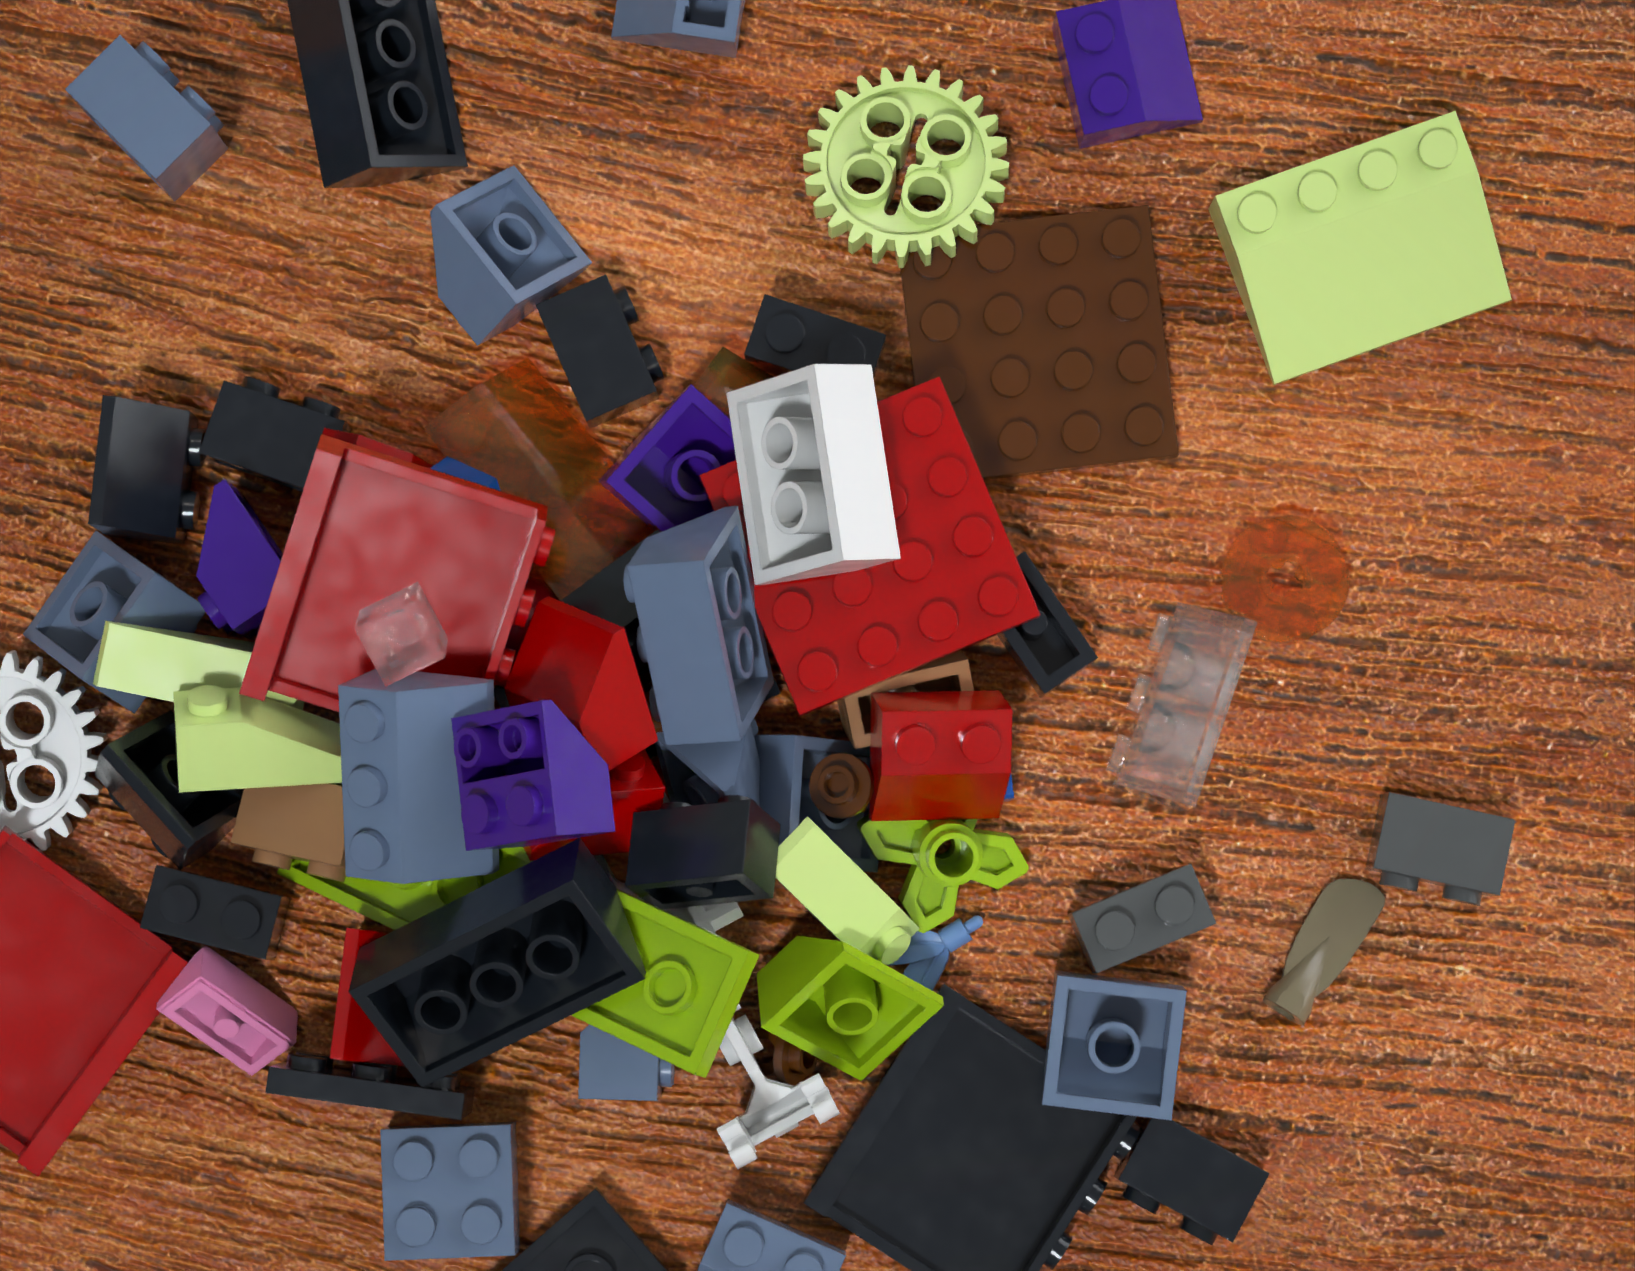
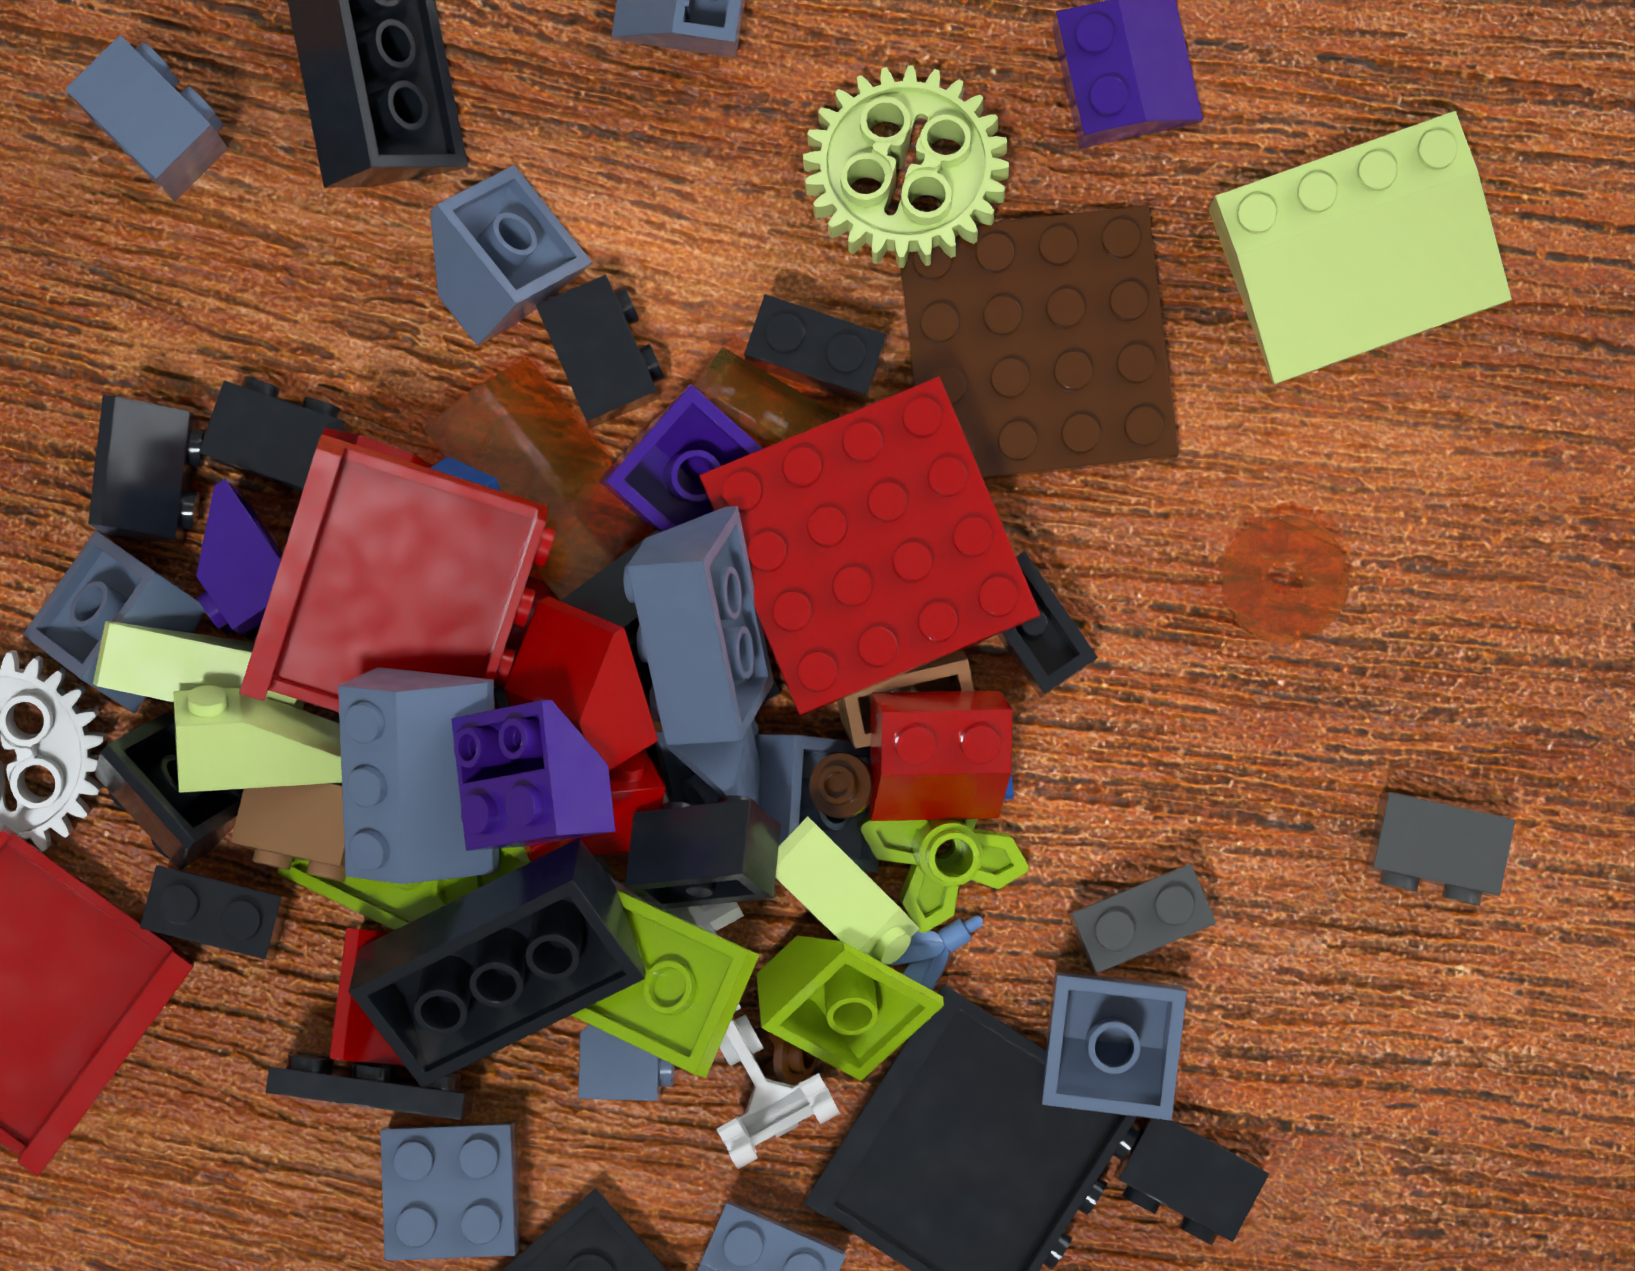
(230, 1011): bright pink slope -> none
(401, 634): clear brick -> none
(813, 473): white slope -> none
(1181, 705): clear slope -> none
(1324, 945): dark tan piece -> none

